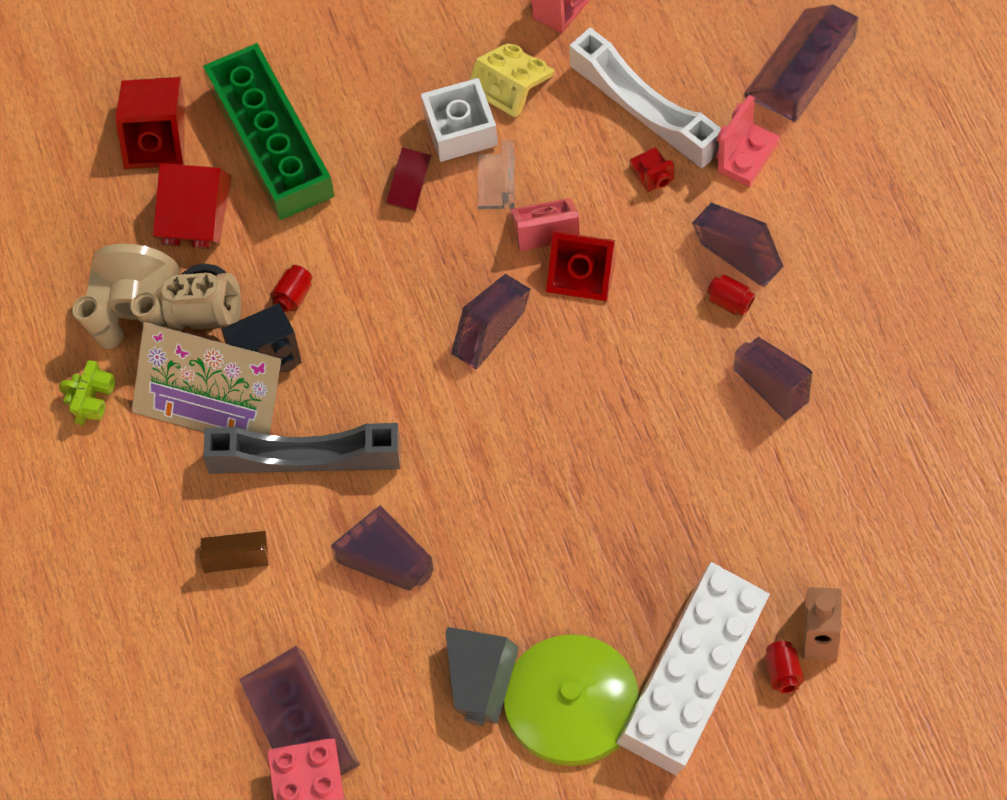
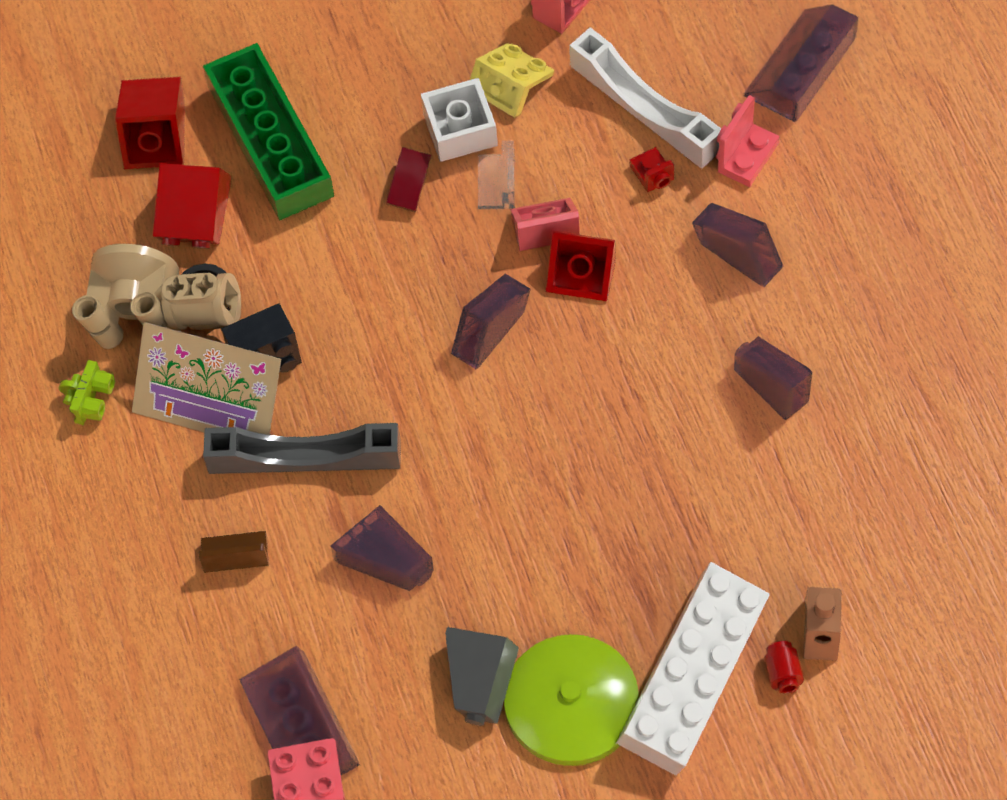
(292, 288): red brick -> none
(730, 295): red brick -> none

